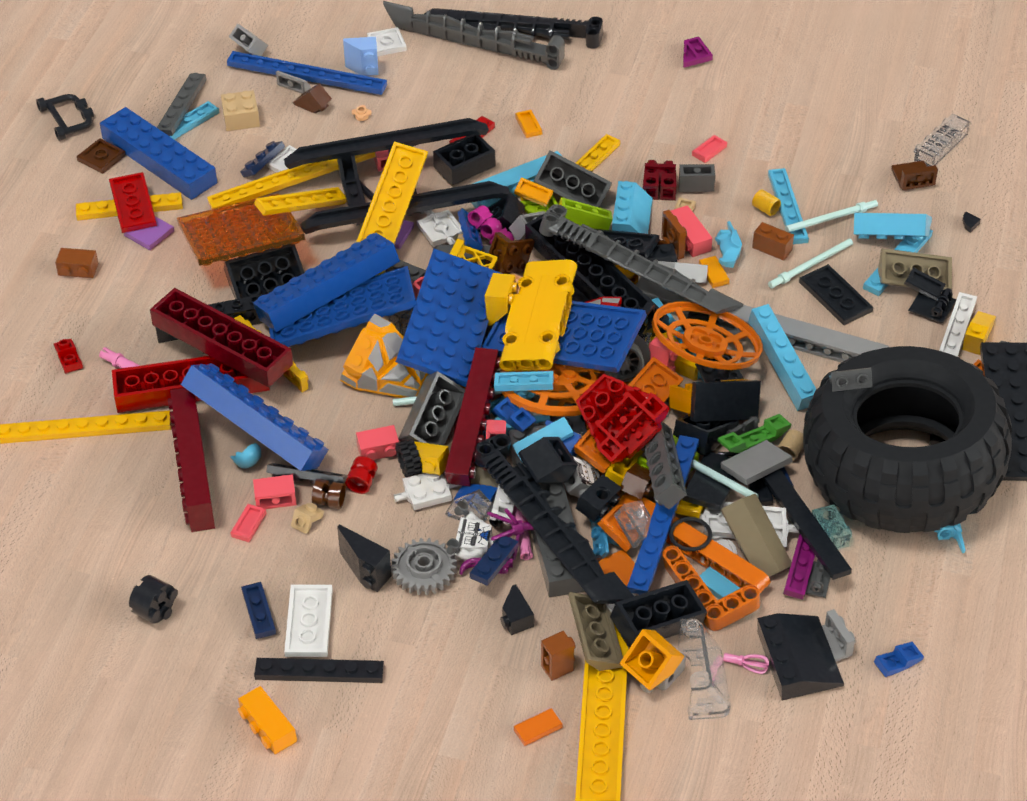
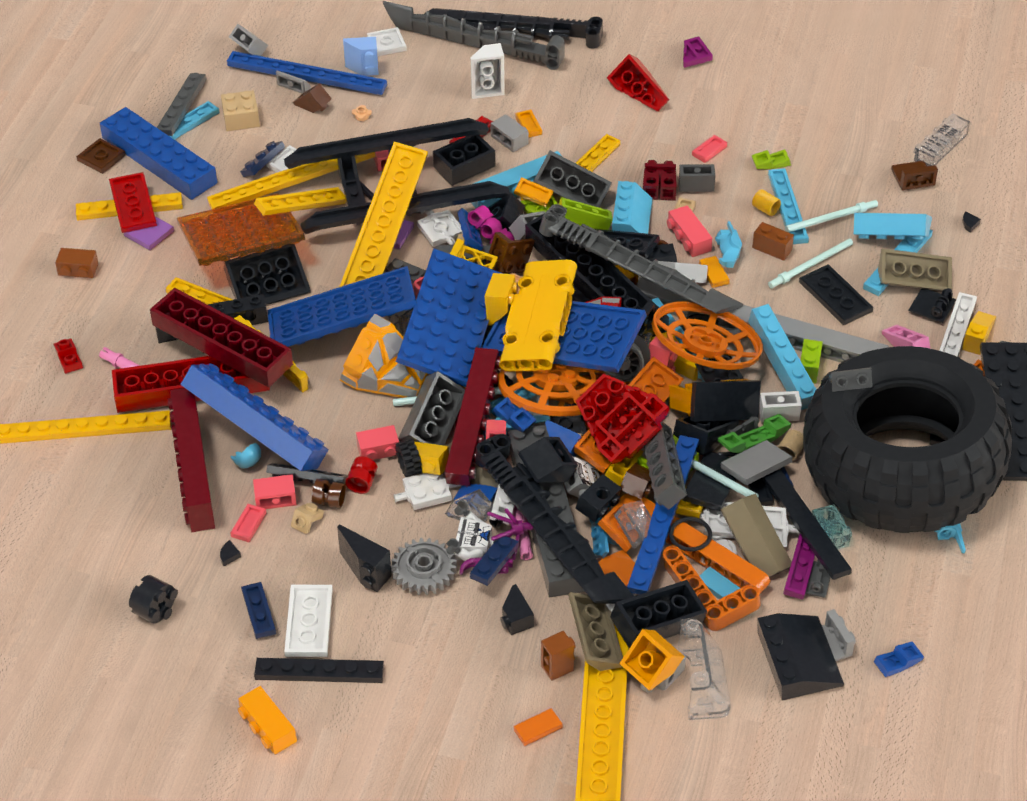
(80, 104): black bar -> none
(200, 293): none -> yellow tile
(229, 553): none -> black tile
(326, 281): blue brick -> none
(487, 72): none -> white slope
(509, 133): none -> light grey brick
(524, 381): medium azure plate -> none
(556, 429): medium azure tile -> none
(637, 82): none -> red wedge
(674, 233): dark orange plate -> none
(743, 661): bright pink piece -> none
(771, 161): none -> lime slope
(783, 403): none -> white brick
(811, 357): none -> lime brick
(902, 336): none -> bright pink slope
(924, 284): black tile -> none

